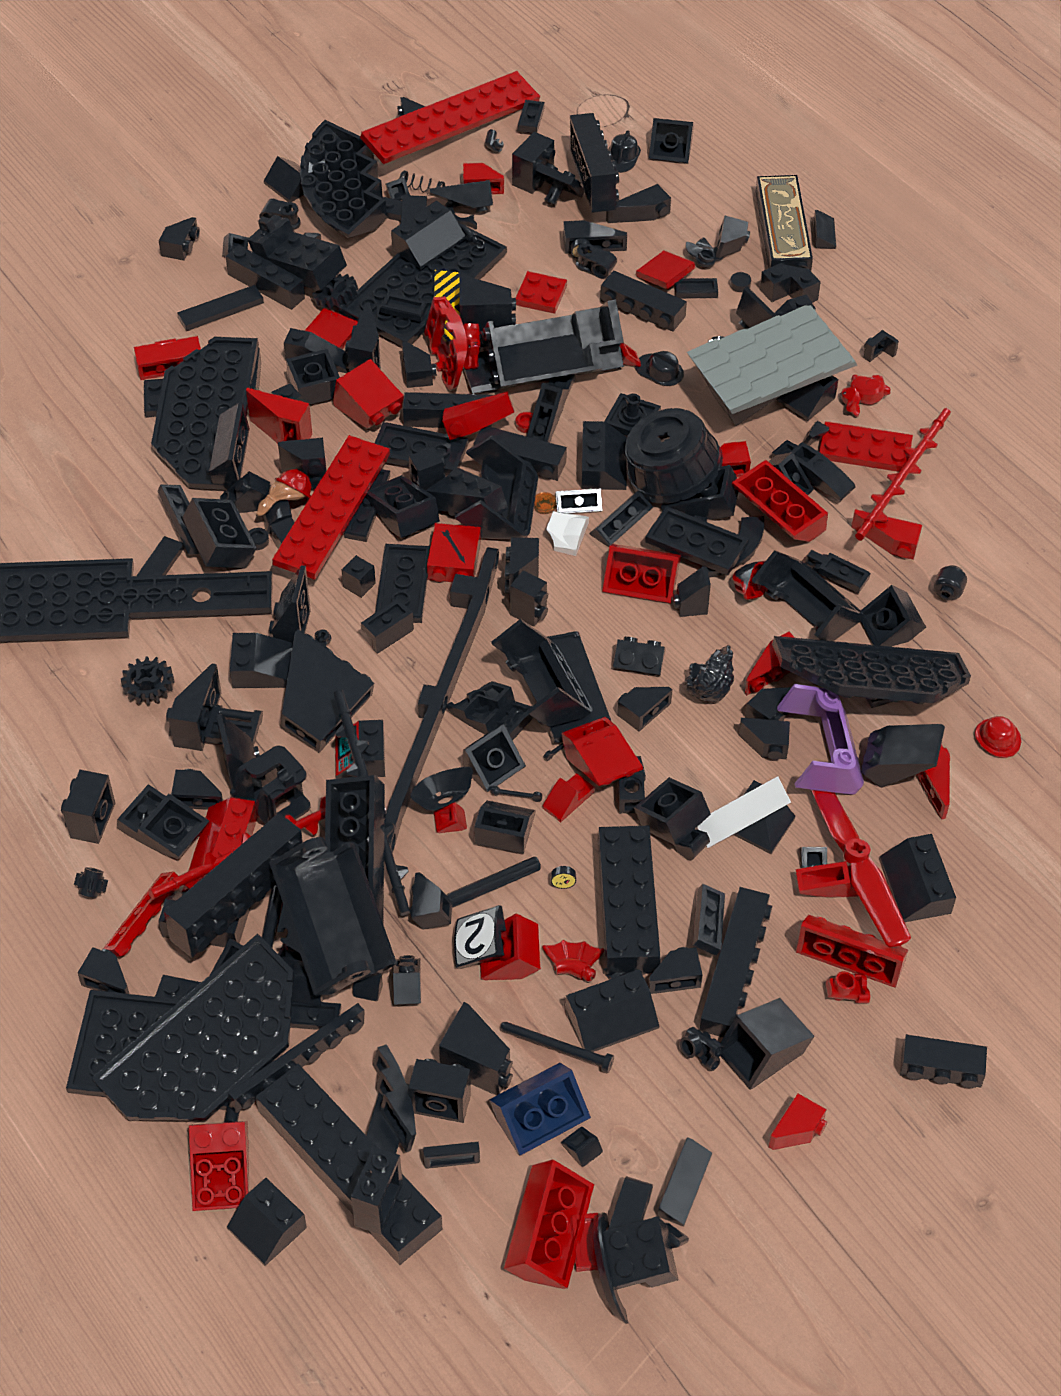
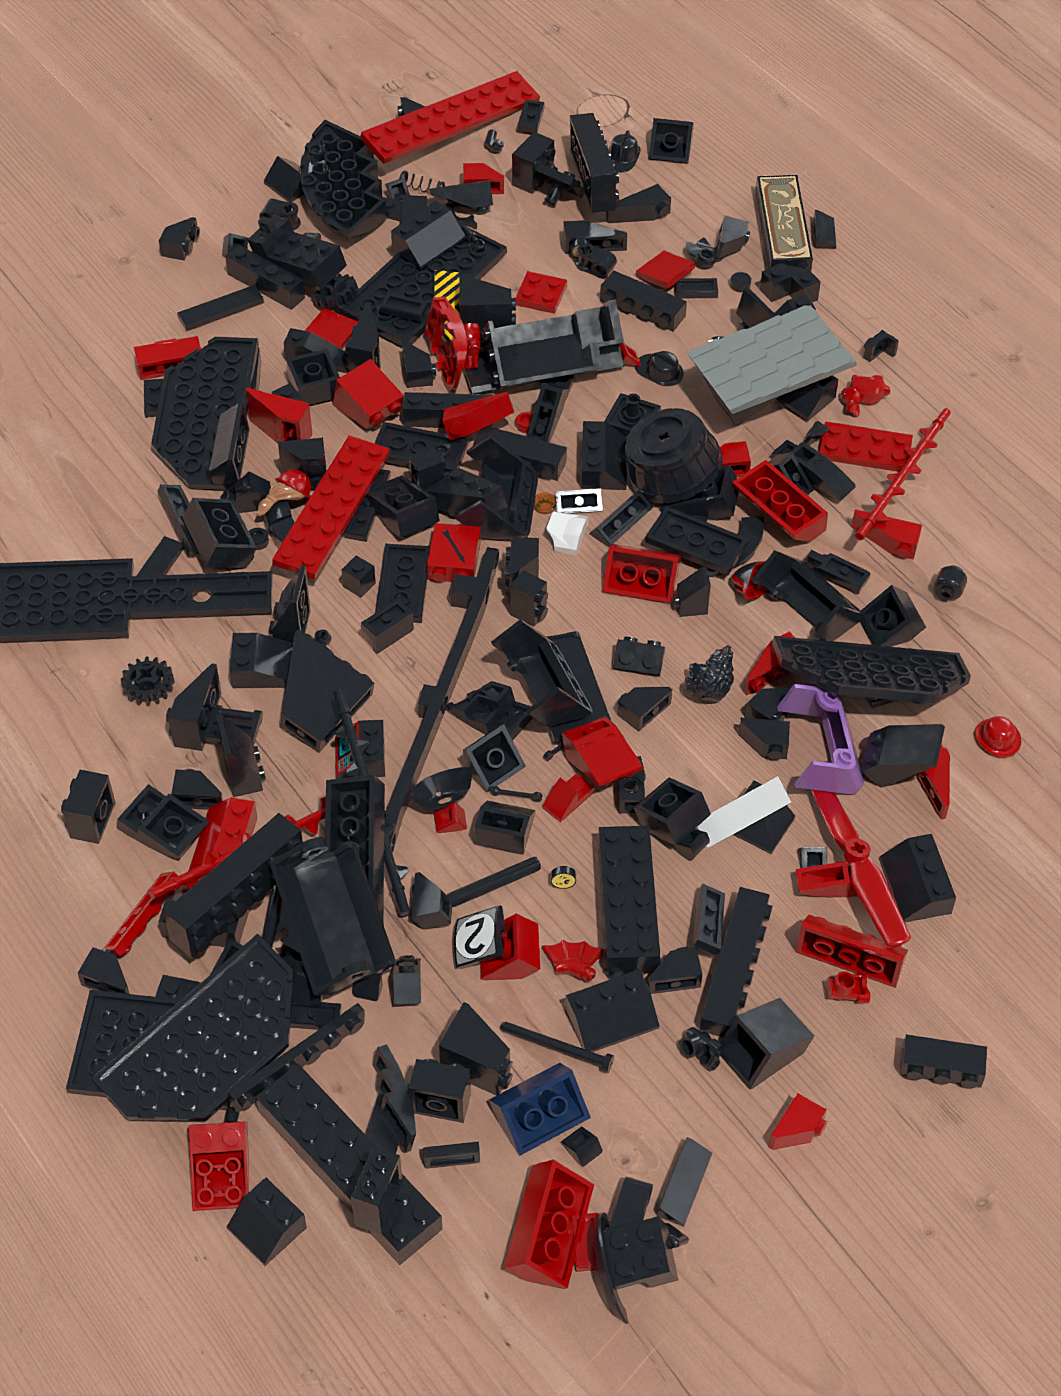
(90, 882): black gear -> none
(286, 785): black animal -> none

